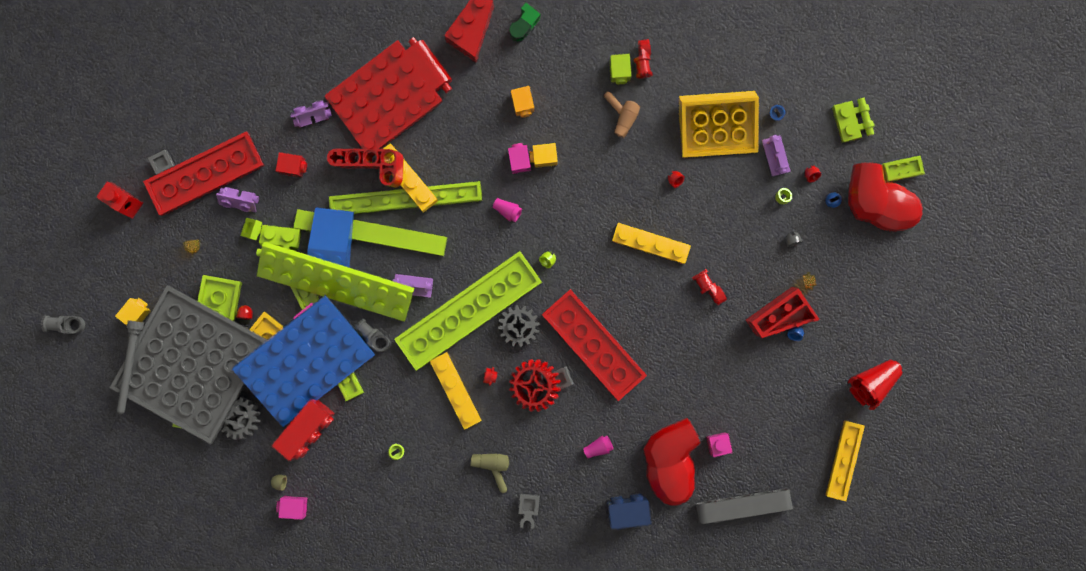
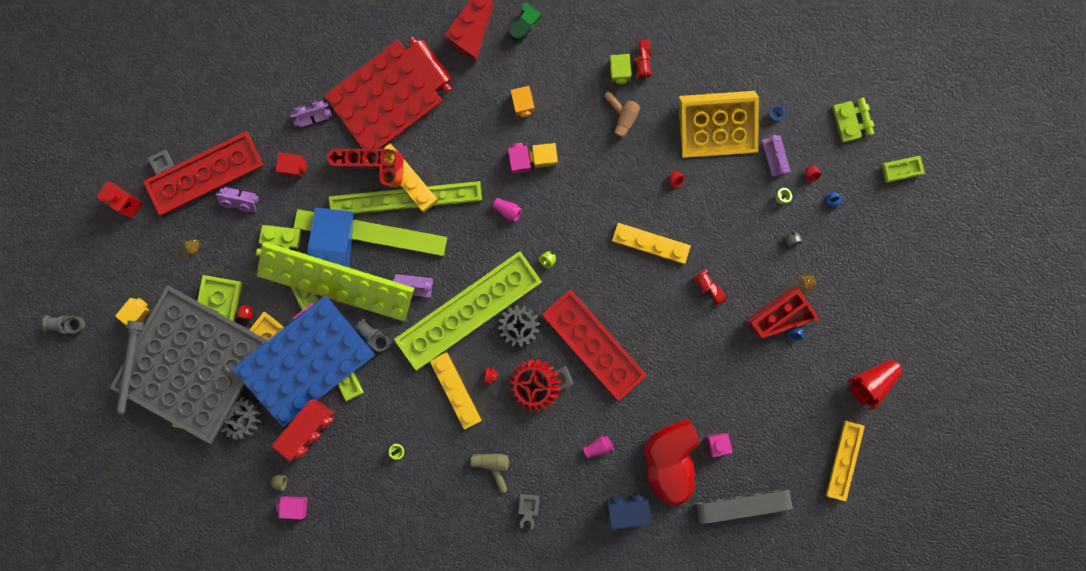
(251, 229): lime plate -> none
(882, 202): red piece -> none

